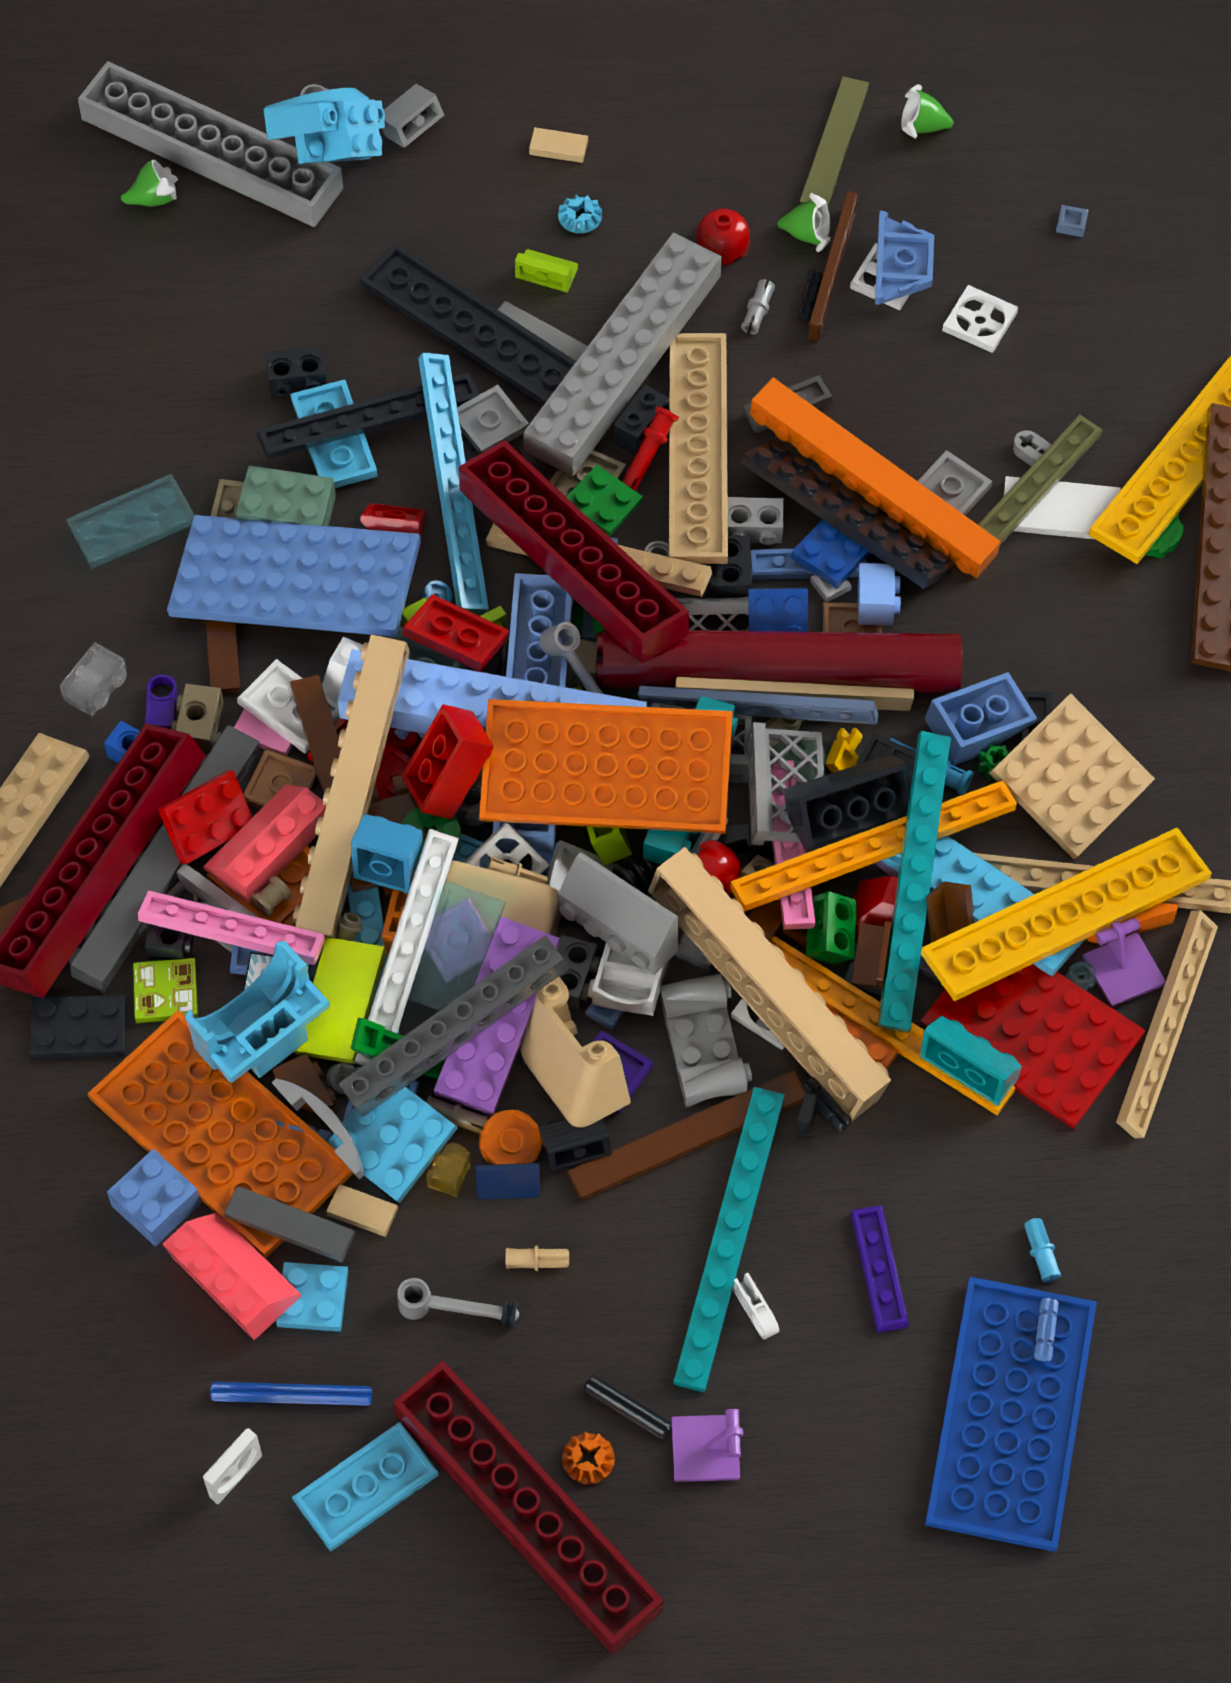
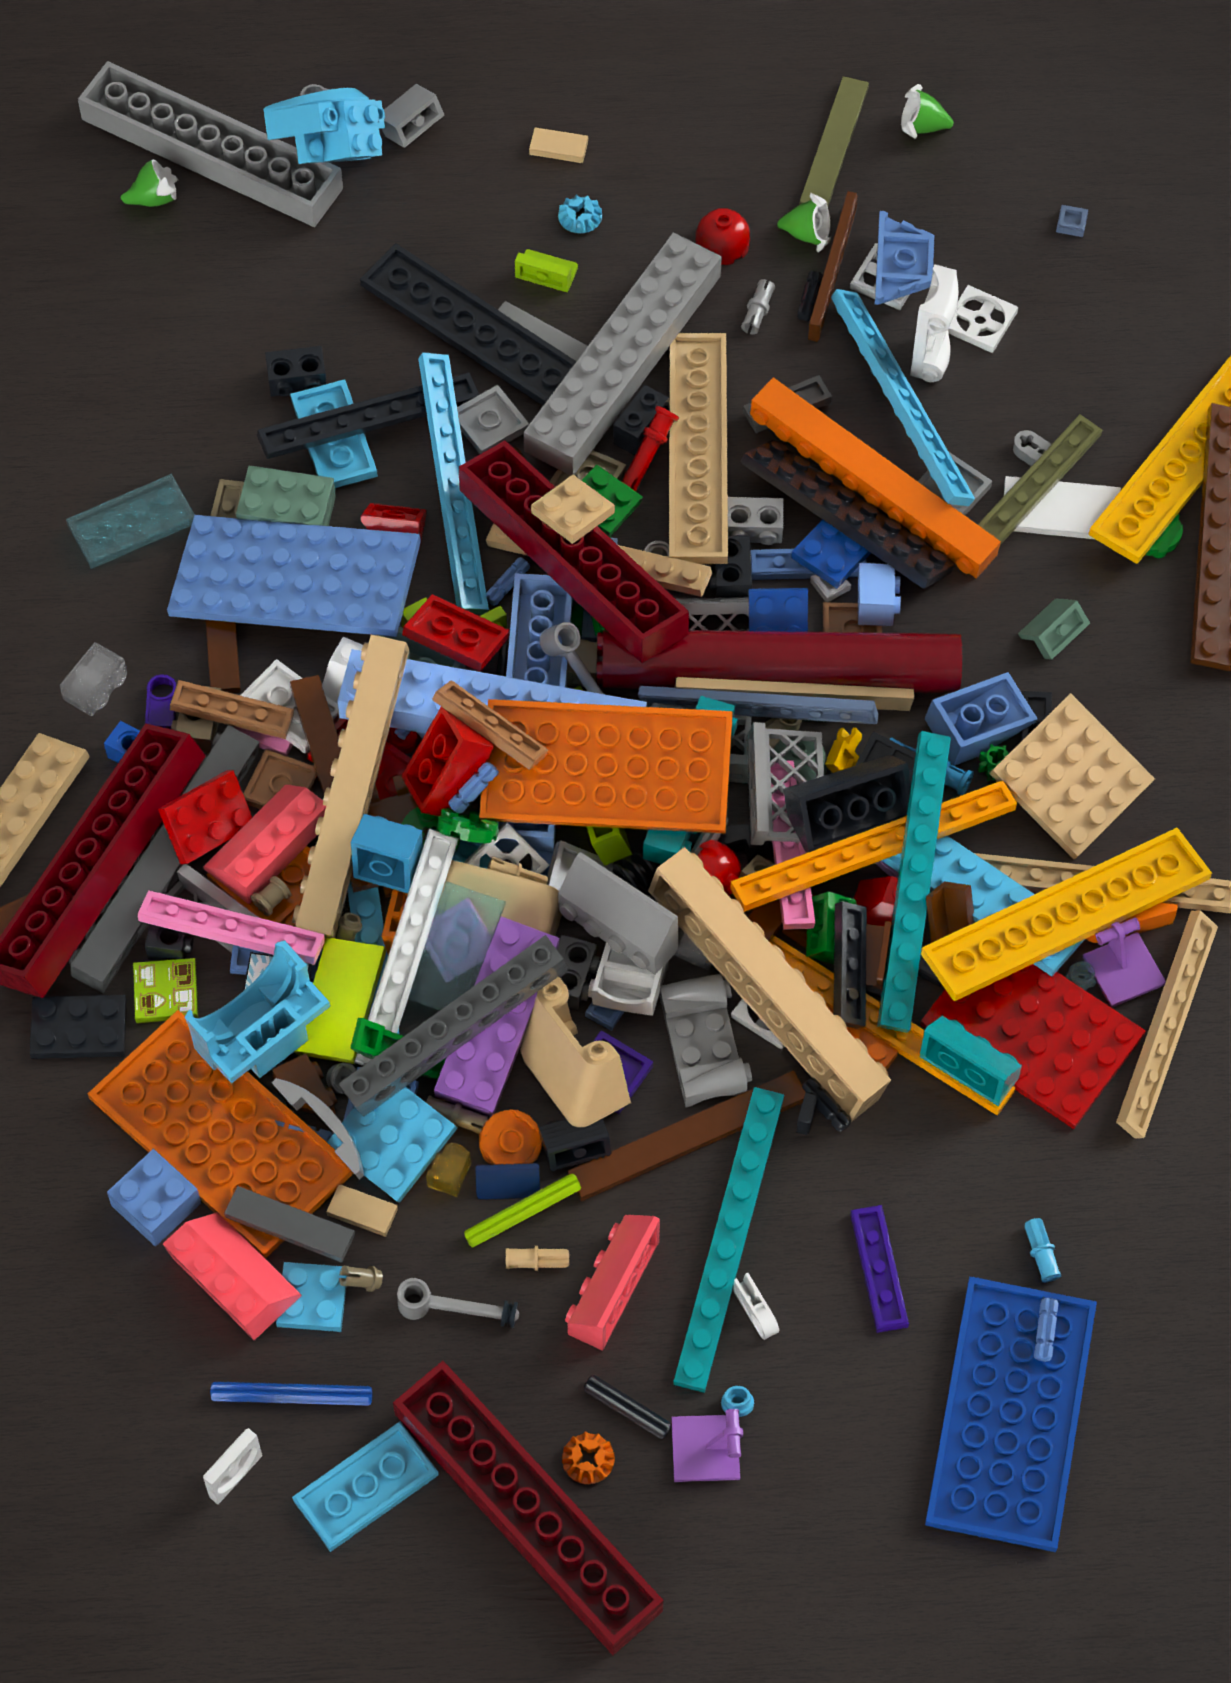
(232, 709): none -> medium nougat tile
(361, 1277): none -> dark tan pin
(438, 589): dark azure tile -> none
(467, 826): none -> green plate
(473, 787): none -> medium blue axle
(490, 724): none -> medium nougat tile
(506, 581): none -> medium blue axle
(522, 1210): none -> lime axle
(572, 509): none -> tan plate
(614, 1279): none -> coral slope
(738, 1398): none -> medium azure plate
(850, 964): none -> black plate
(902, 398): none -> medium azure plate
(935, 316): none -> white piece
(1055, 626): none -> sand green panel

